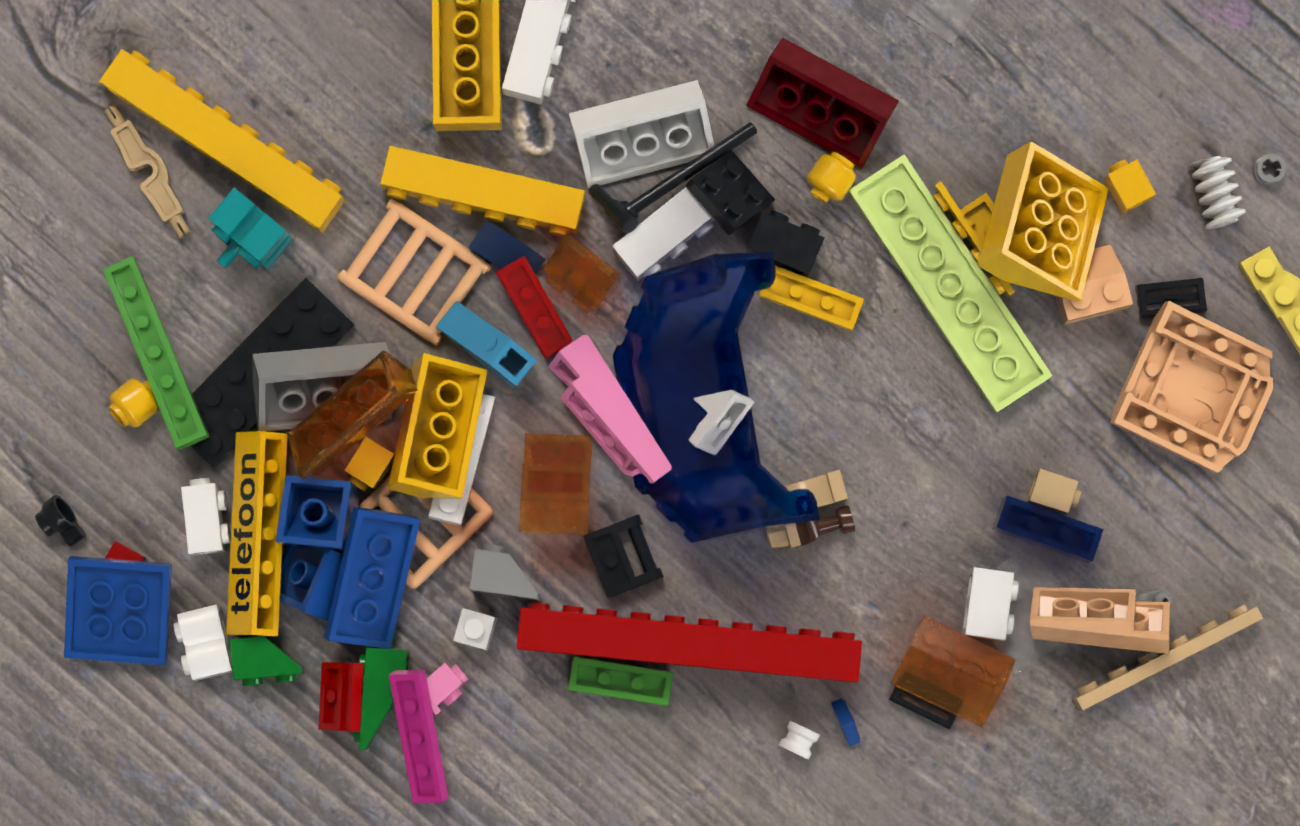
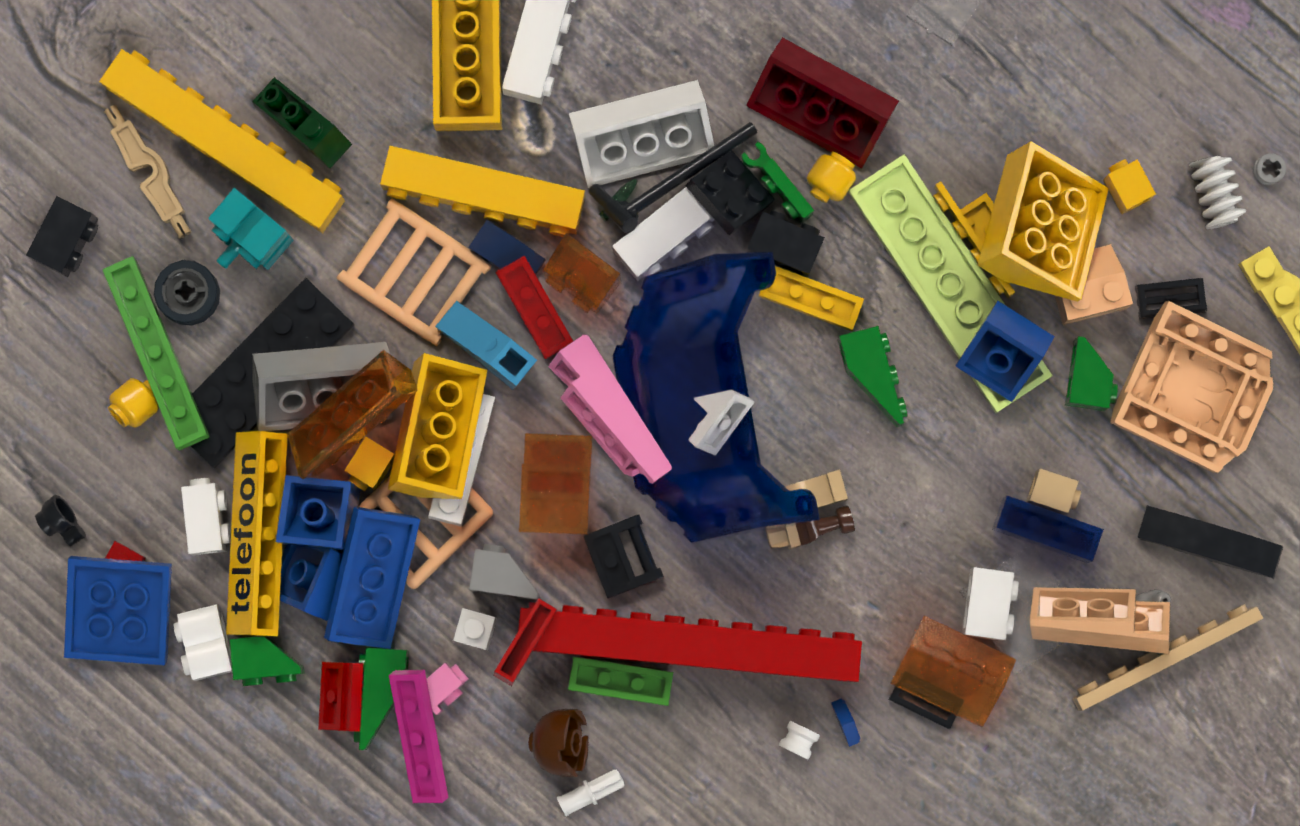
(63, 237): none -> black brick
(200, 303): none -> wheel
(302, 122): none -> dark green slope
(524, 642): none -> red piece
(559, 742): none -> reddish brown cylinder
(590, 792): none -> white axle
(621, 195): none -> clear green helmet
(776, 181): none -> green plate
(868, 366): none -> green slope
(1005, 351): none -> blue slope
(1089, 379): none -> green slope
(1210, 542): none -> black slope

